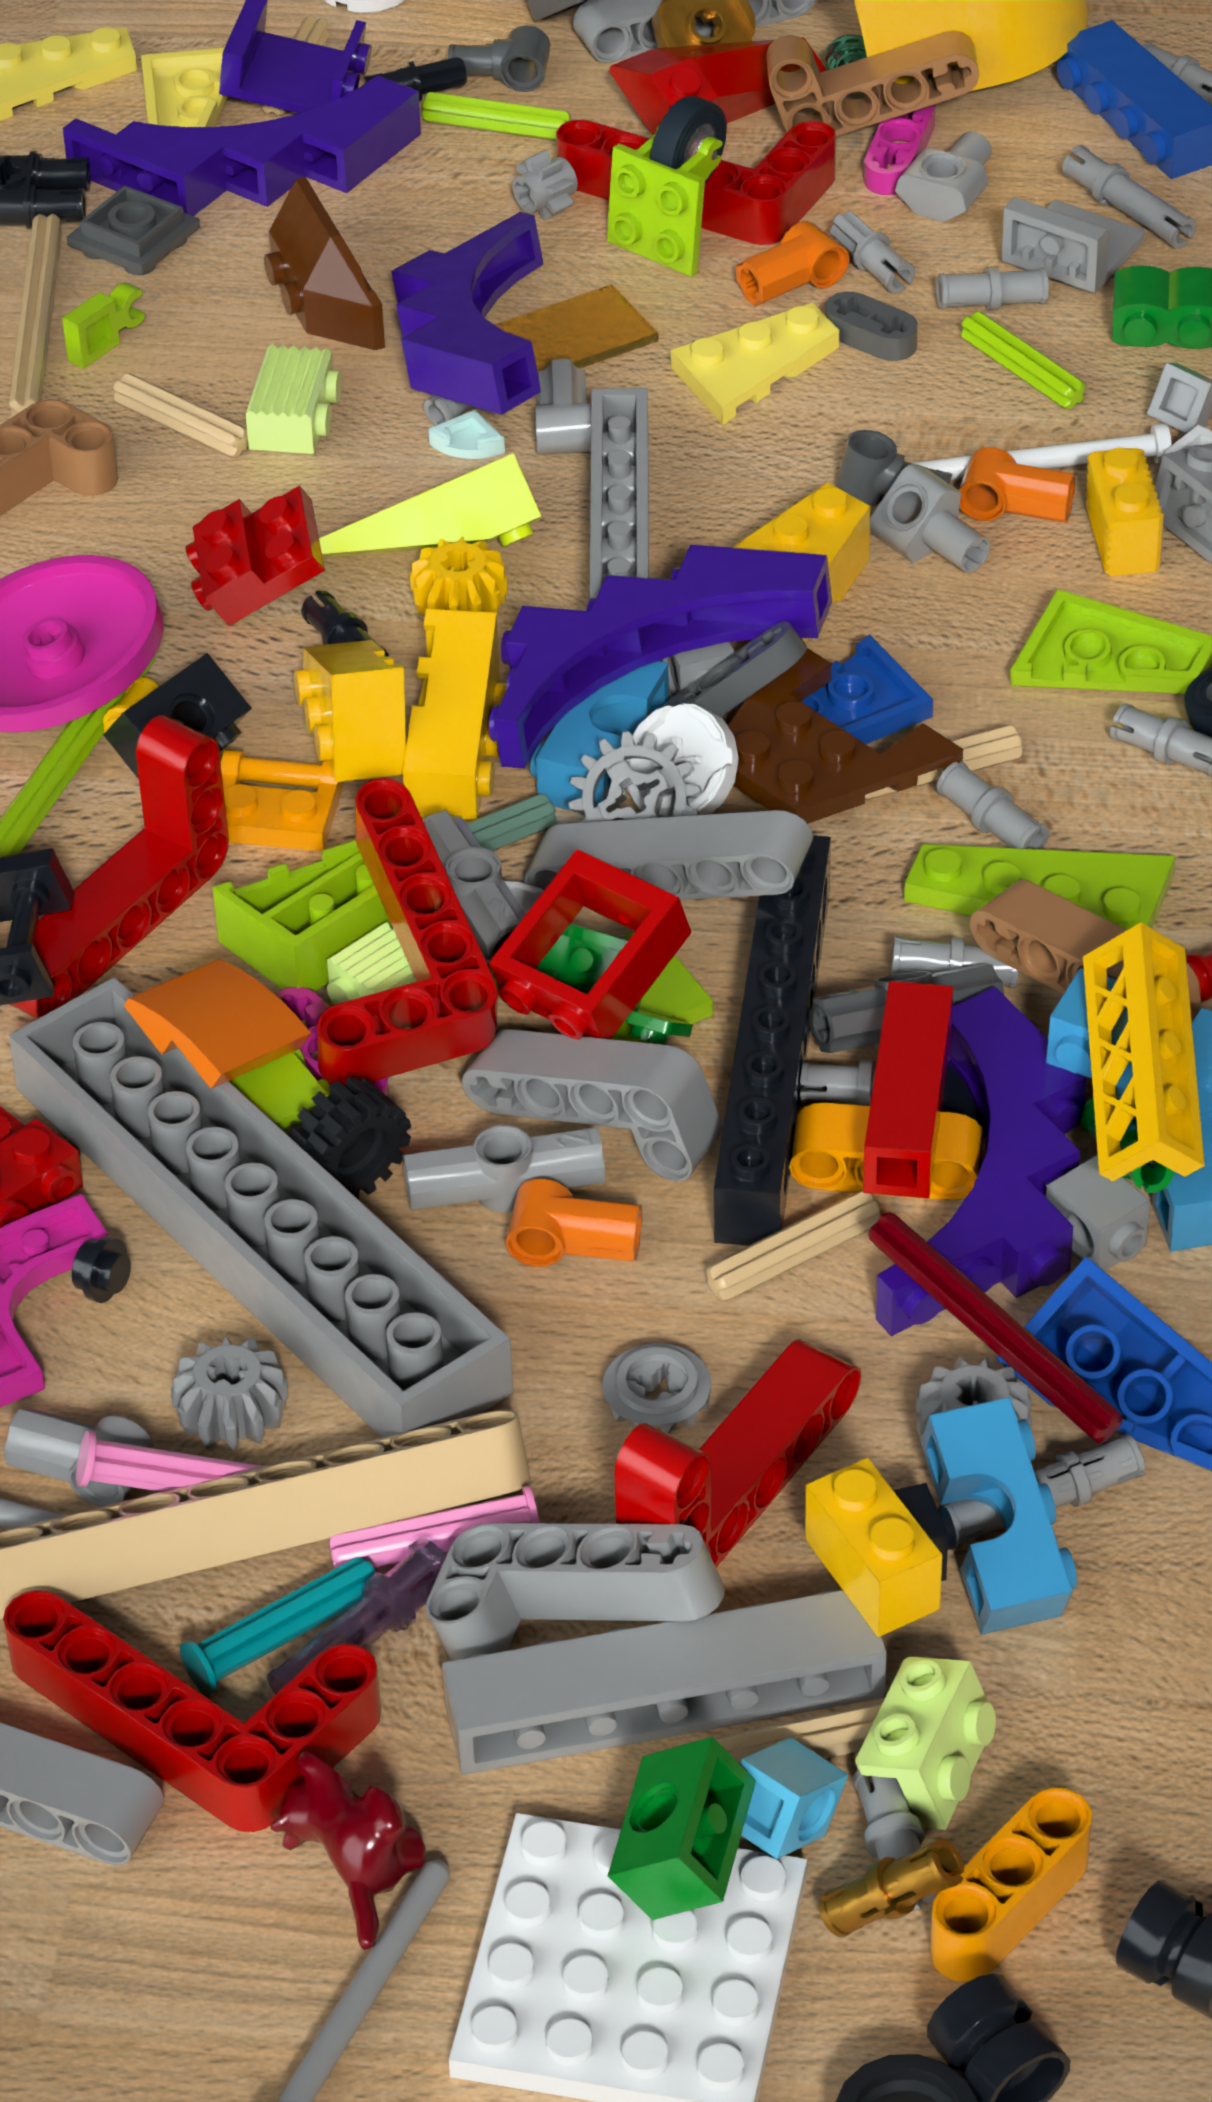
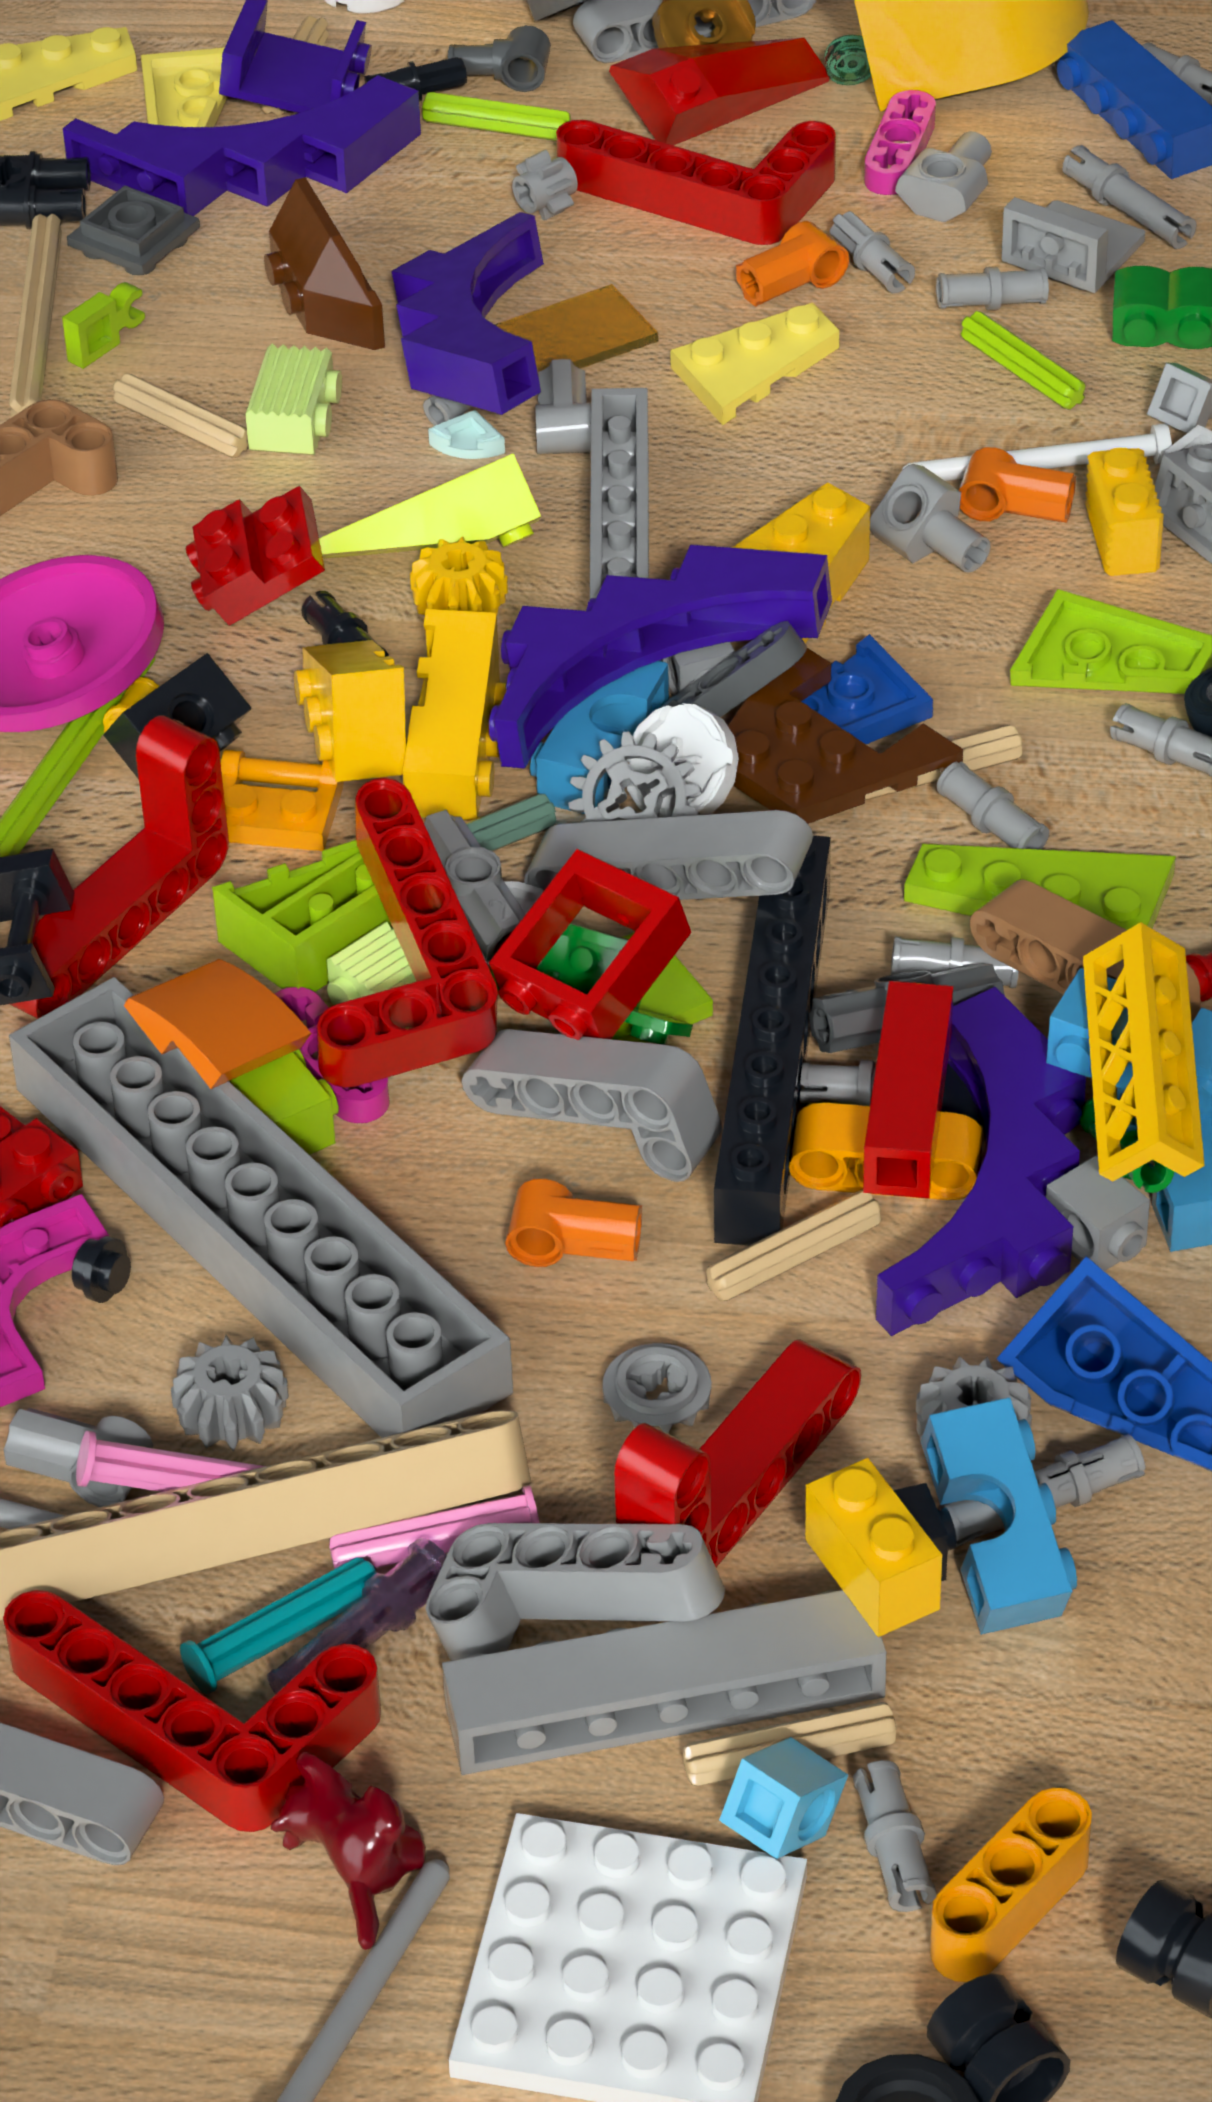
(353, 1134): black tyre -> none
(499, 1165): light grey piece -> none
(662, 184): lime plate -> none
(682, 1828): green brick -> none
(872, 76): medium nougat beam -> none
(872, 326): dark grey beam -> none
(872, 466): dark grey pin -> none
(891, 1887): pearl gold pin -> none
(930, 1735): yellowish green bracket -> none
(996, 1328): dark red axle -> none

